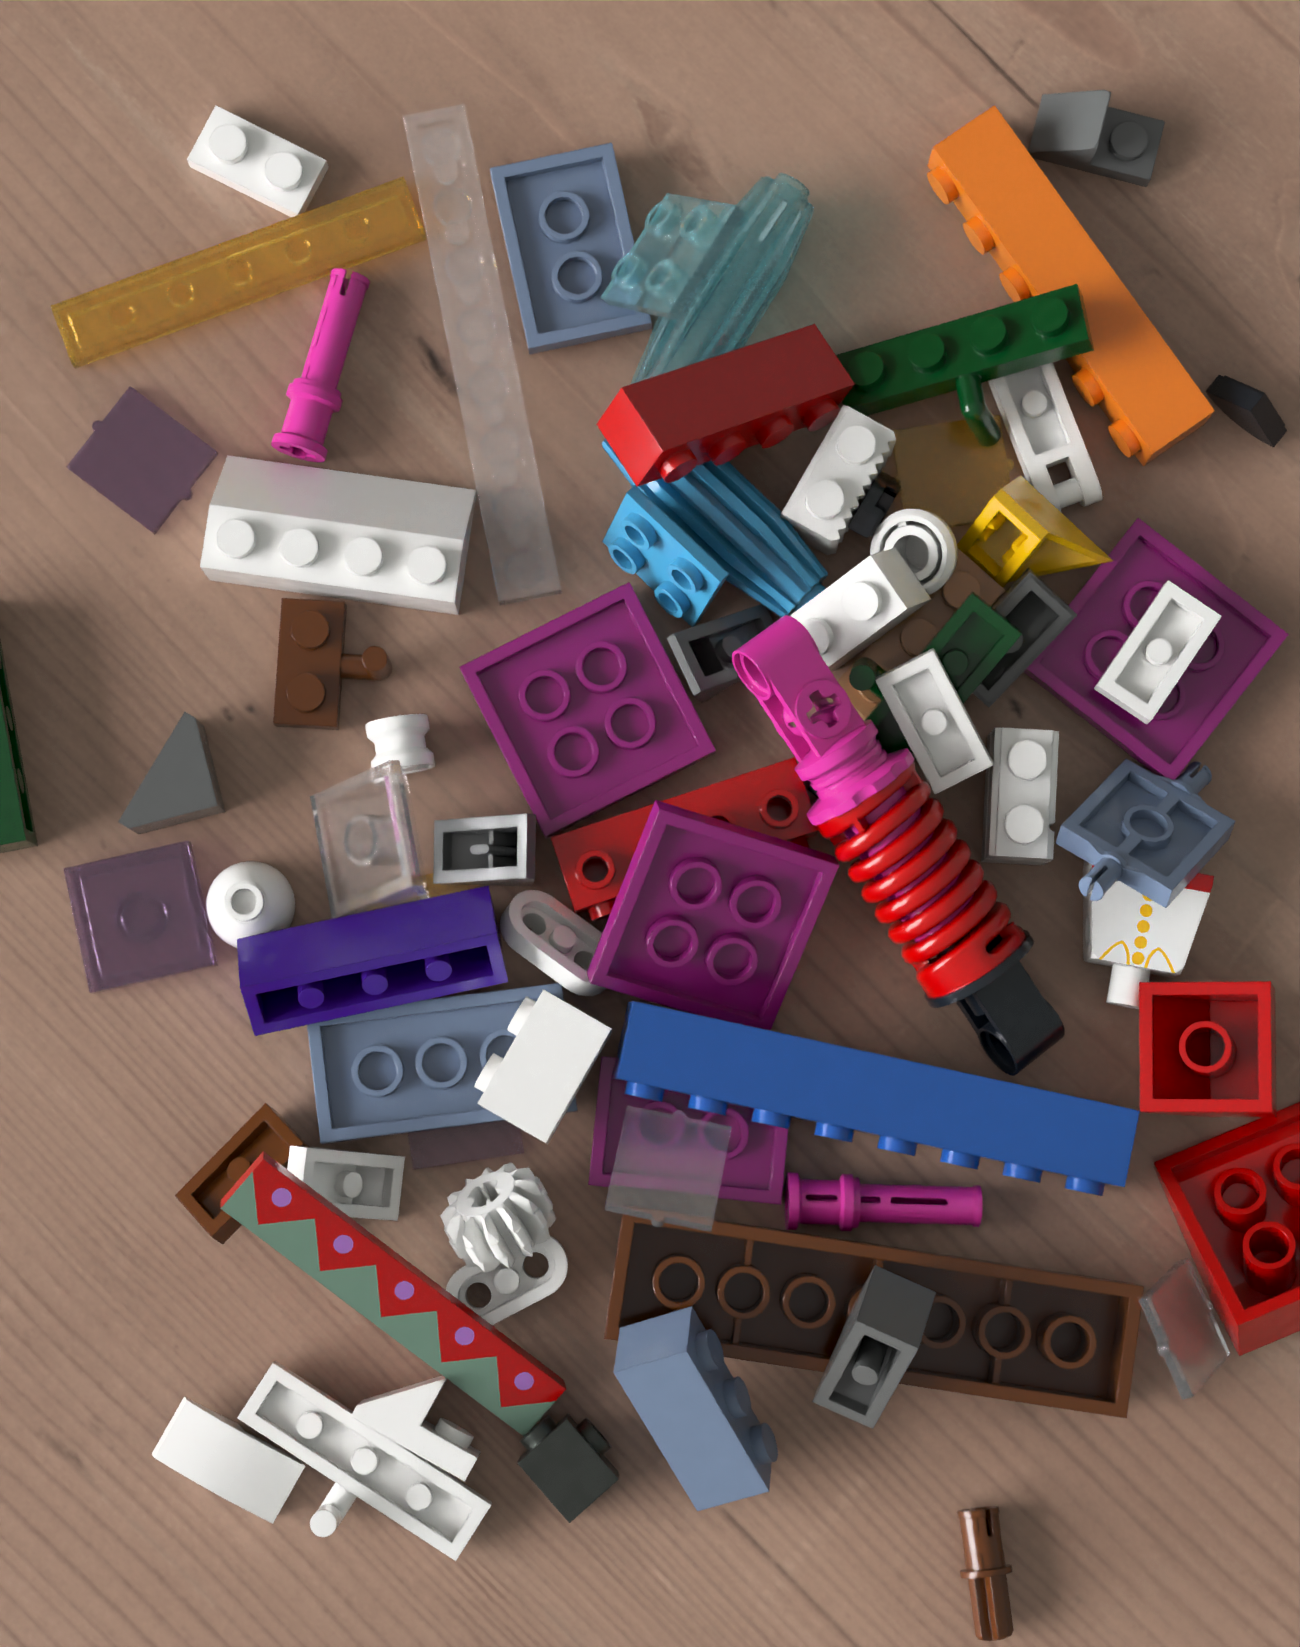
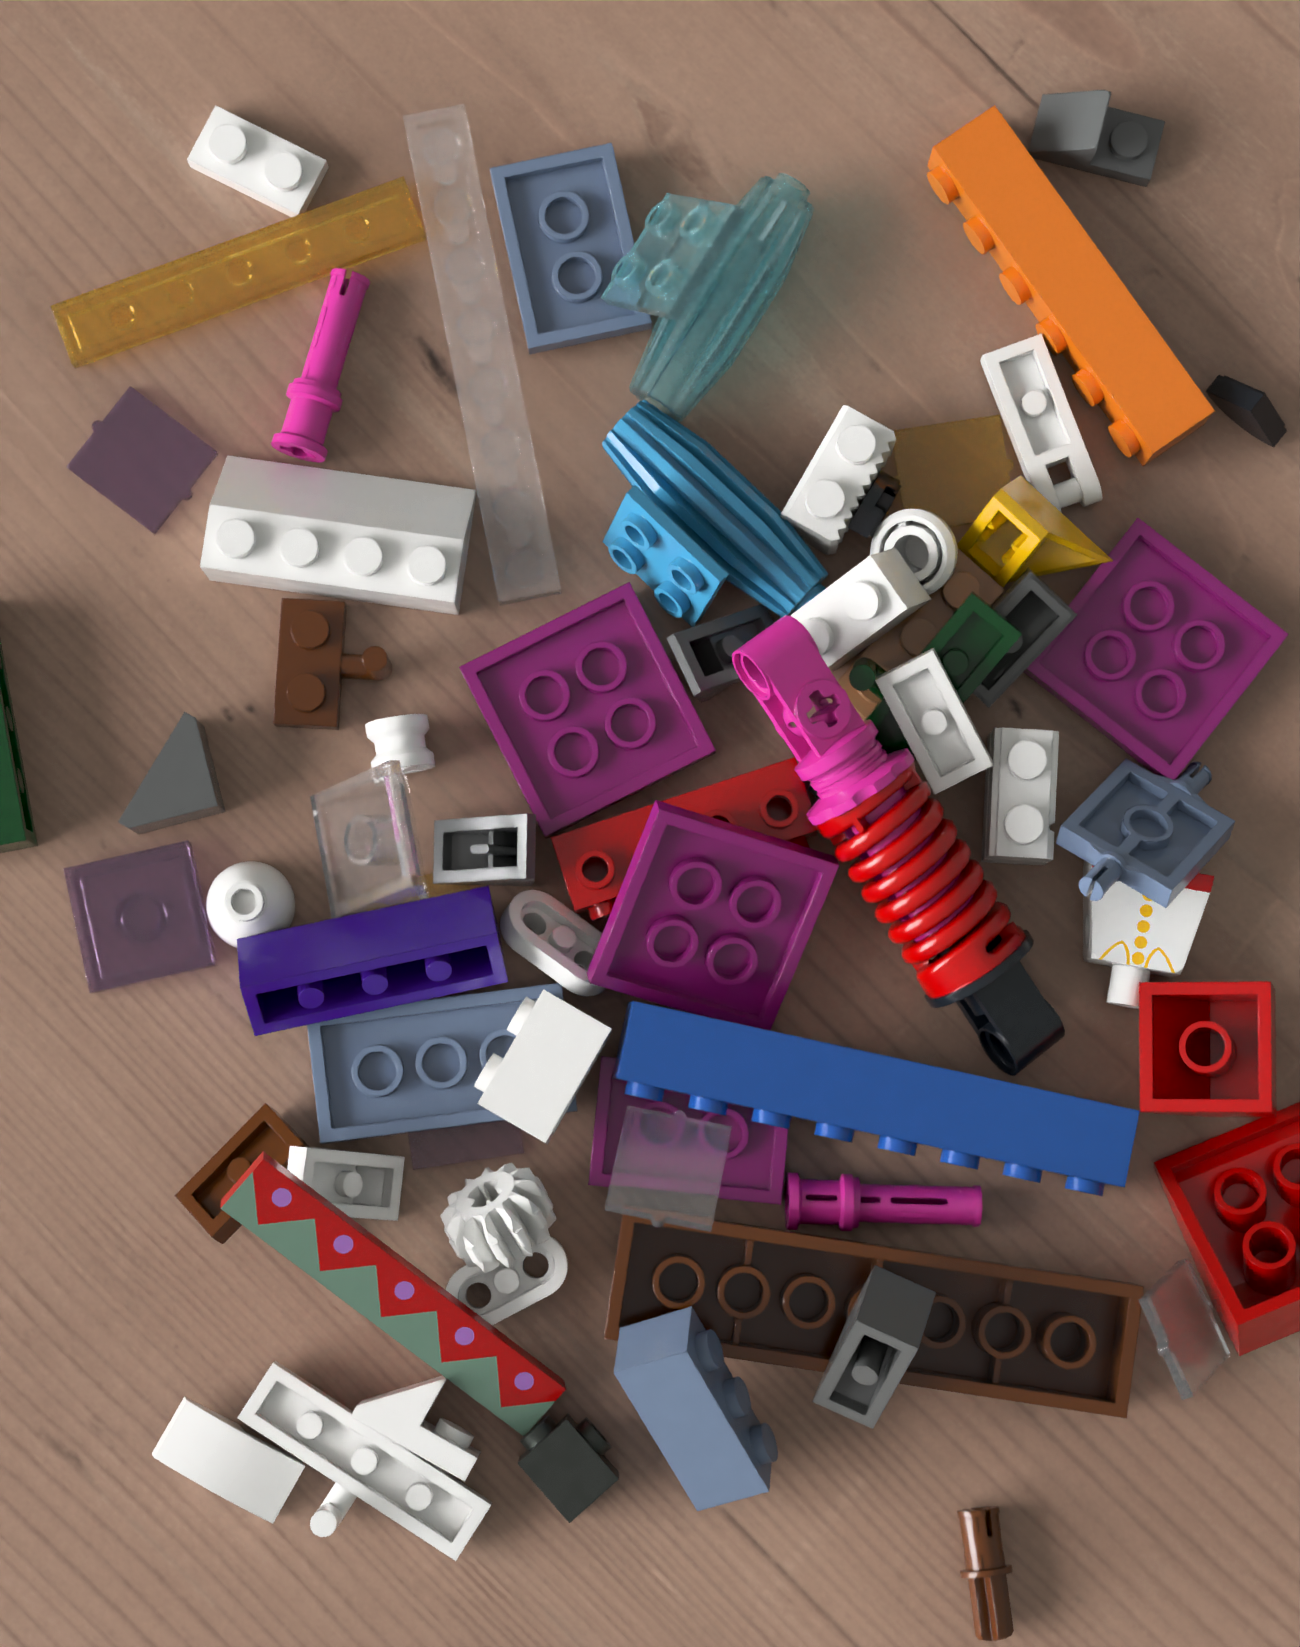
(725, 405): red brick -> none
(968, 353): dark green plate -> none
(1157, 652): white plate -> none

